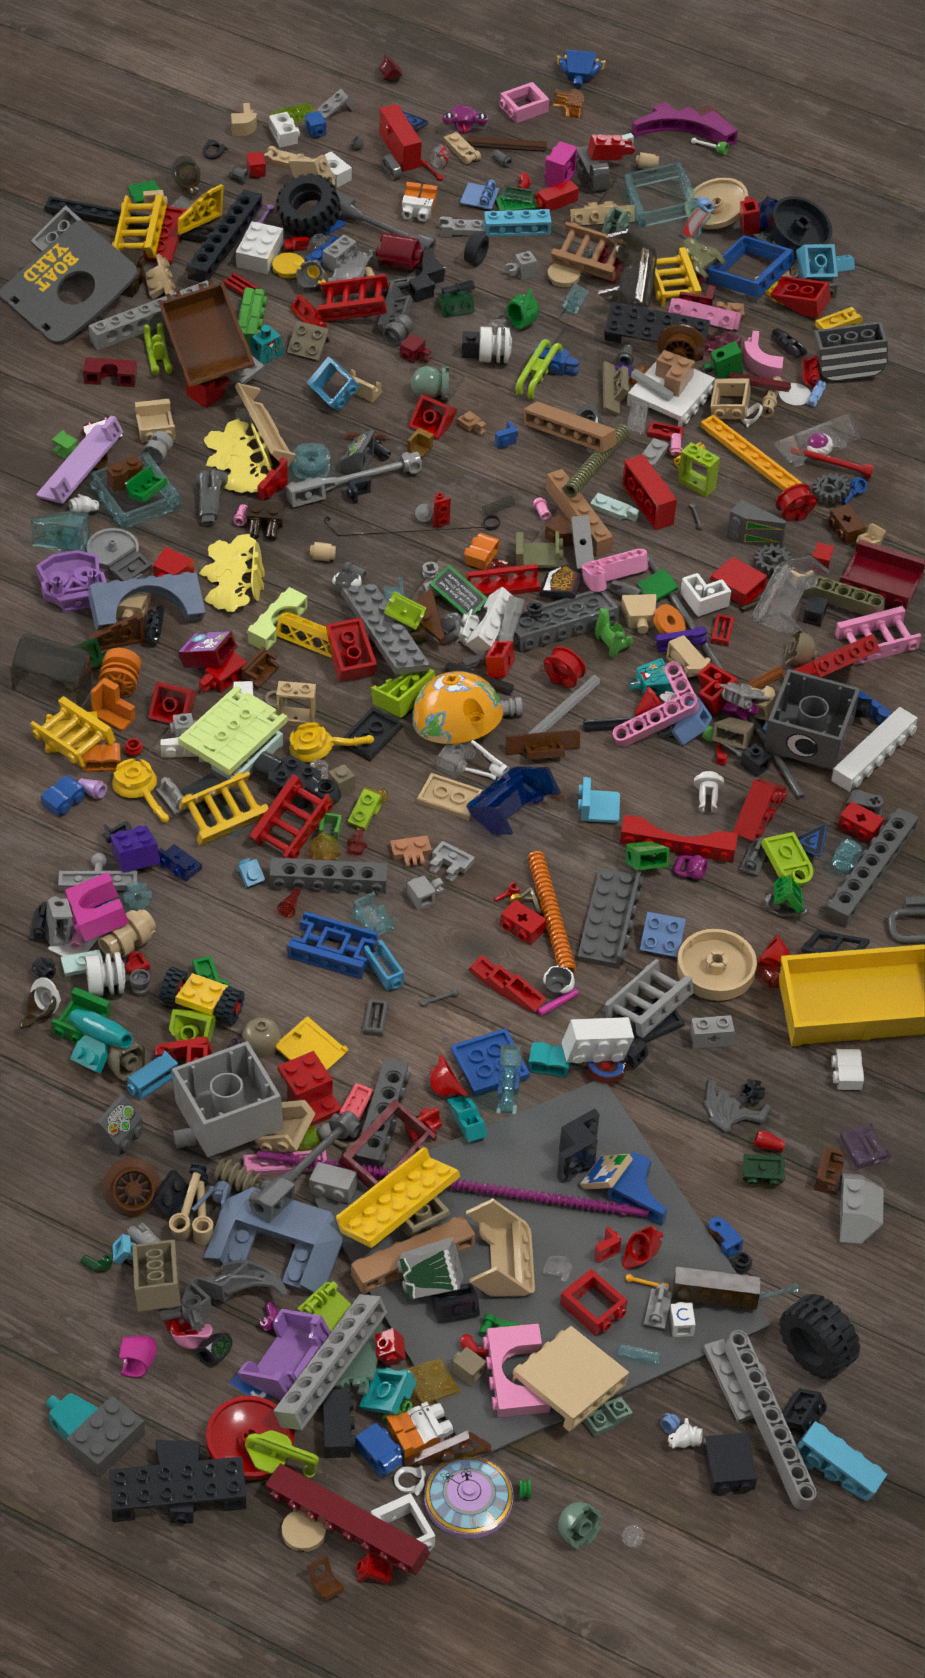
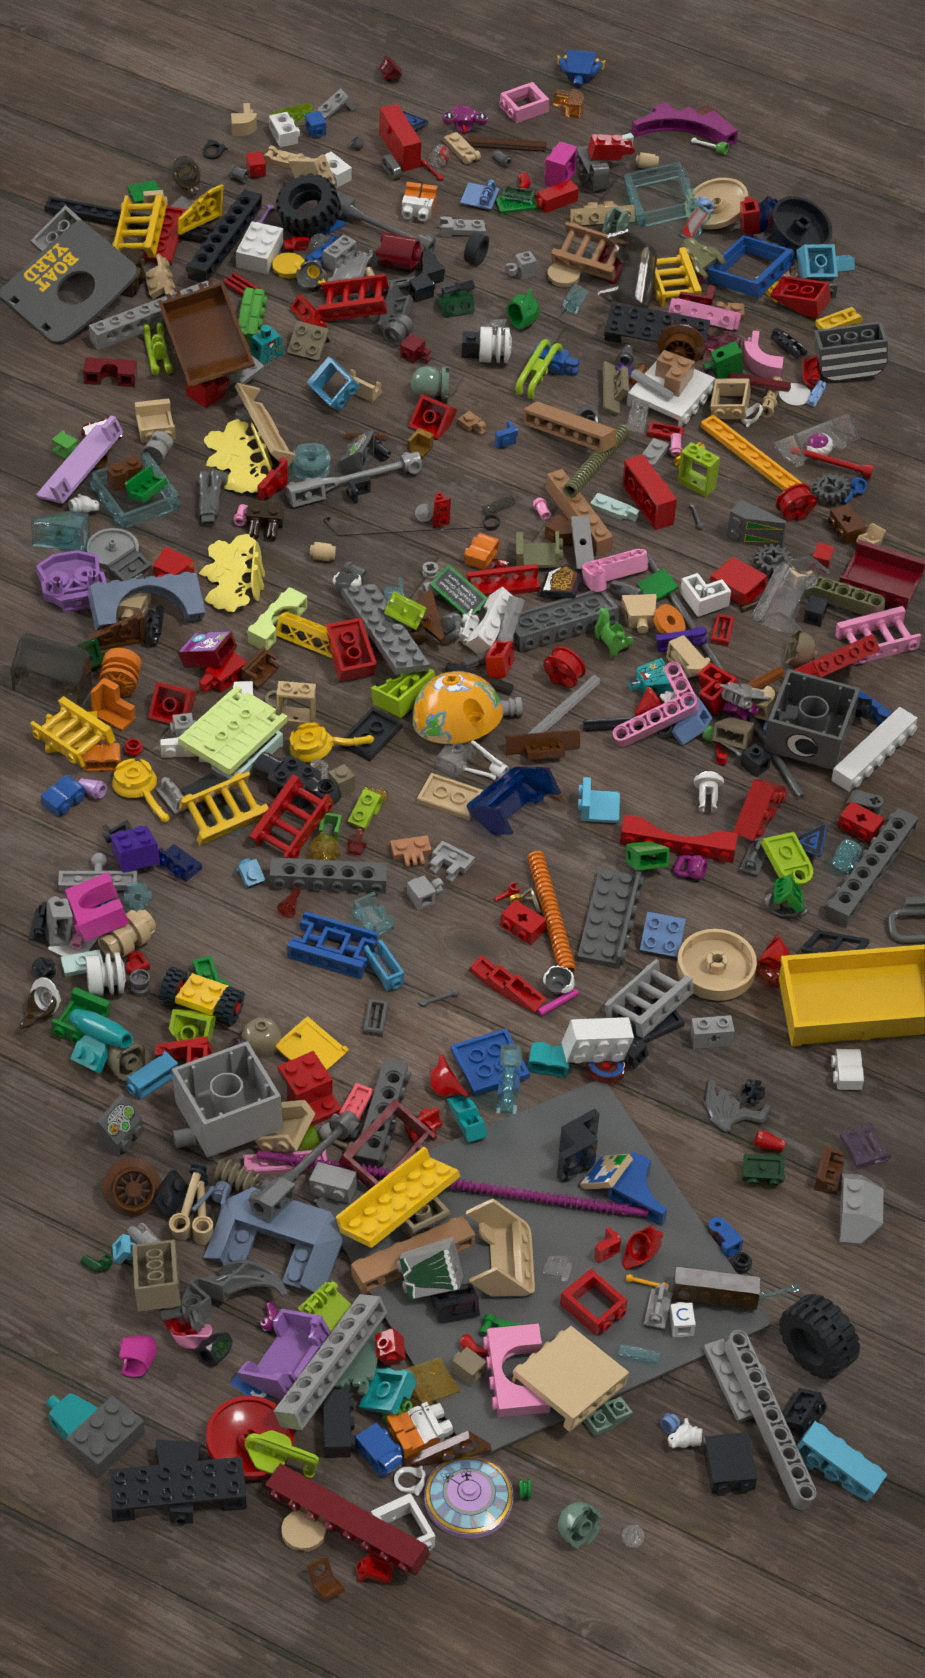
(517, 223): medium azure brick -> none
(535, 610): black bush -> none

